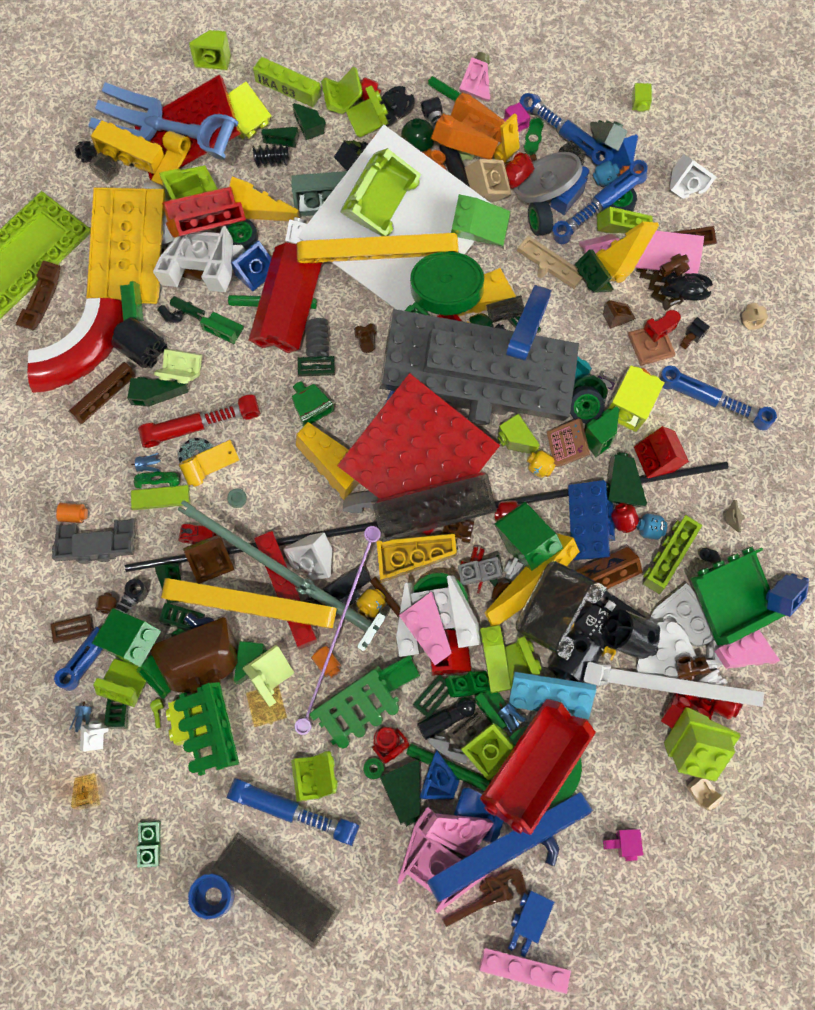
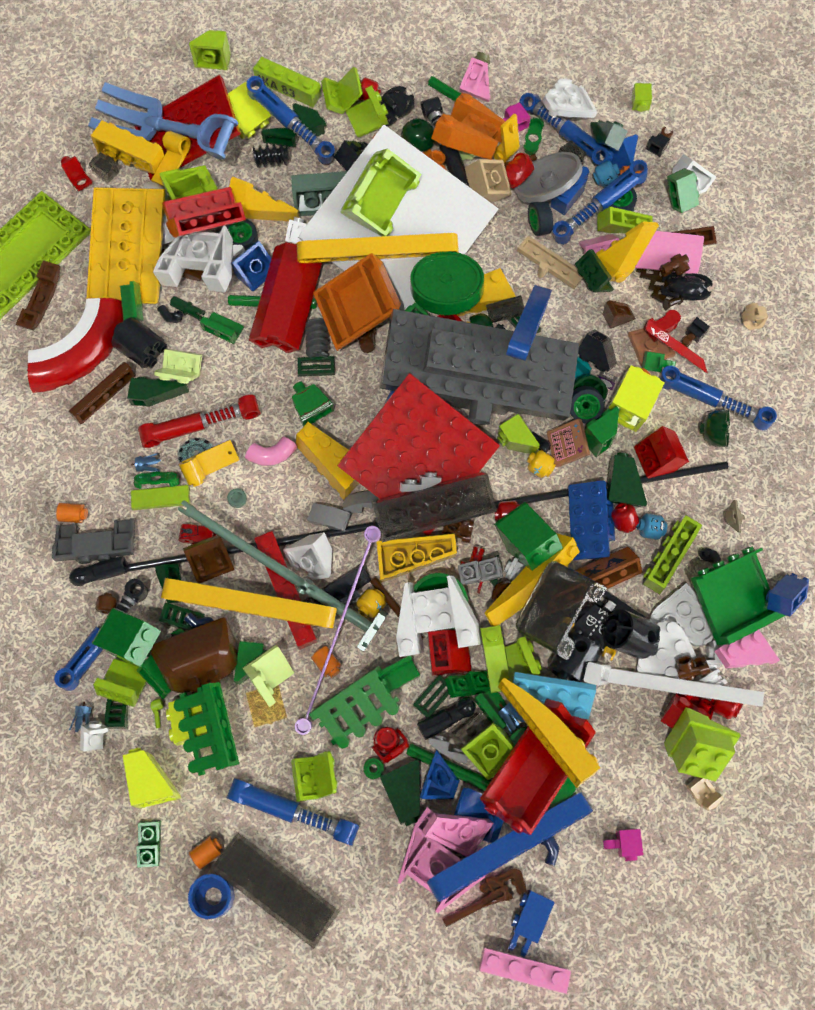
(72, 636): reddish brown tile -> none
(75, 172): none -> red bracket
(85, 151): black gear -> none
(85, 792): clear yellow slope -> none
(99, 571): none -> black piece
(147, 780): none -> neon yellow slope
(206, 852): none -> orange brick
(271, 455): none -> bright pink cylinder
(288, 118): none -> blue piece
(329, 517): none -> light grey slope
(357, 300): none -> orange slope
(425, 481): none -> light grey slope
(427, 628): bright pink wing -> none
(480, 221): bright green slope -> none
(544, 444): none -> black arm
(553, 734): none -> yellow slope
(569, 101): none -> white plate
(598, 350): none -> black slope
(655, 361): none -> green plate
(658, 144): none -> black piece
(676, 345): none -> red sticker
(683, 190): none -> brick
(716, 428): none -> dark green cylinder

